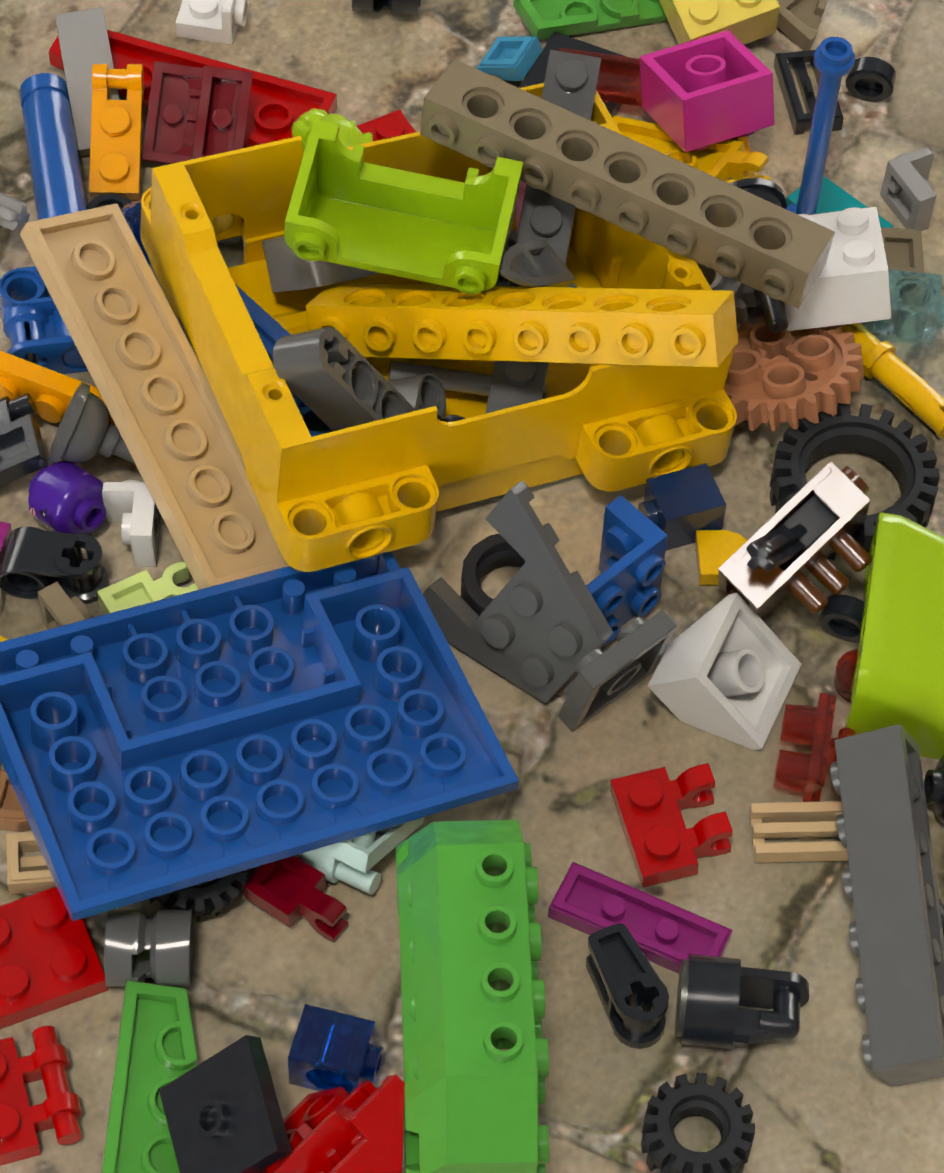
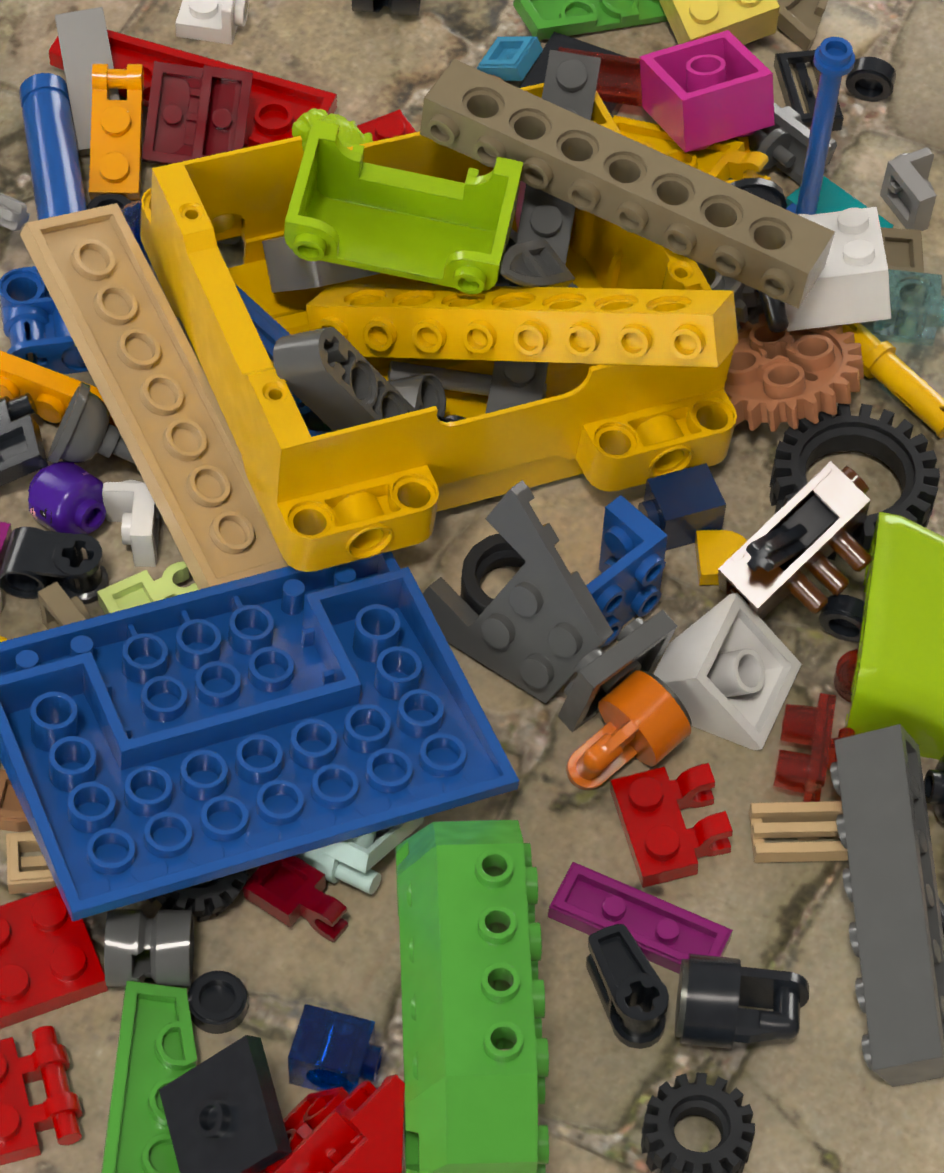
(217, 1002): none -> black tile
(641, 722): none -> orange piece
(786, 143): none -> dark grey hips

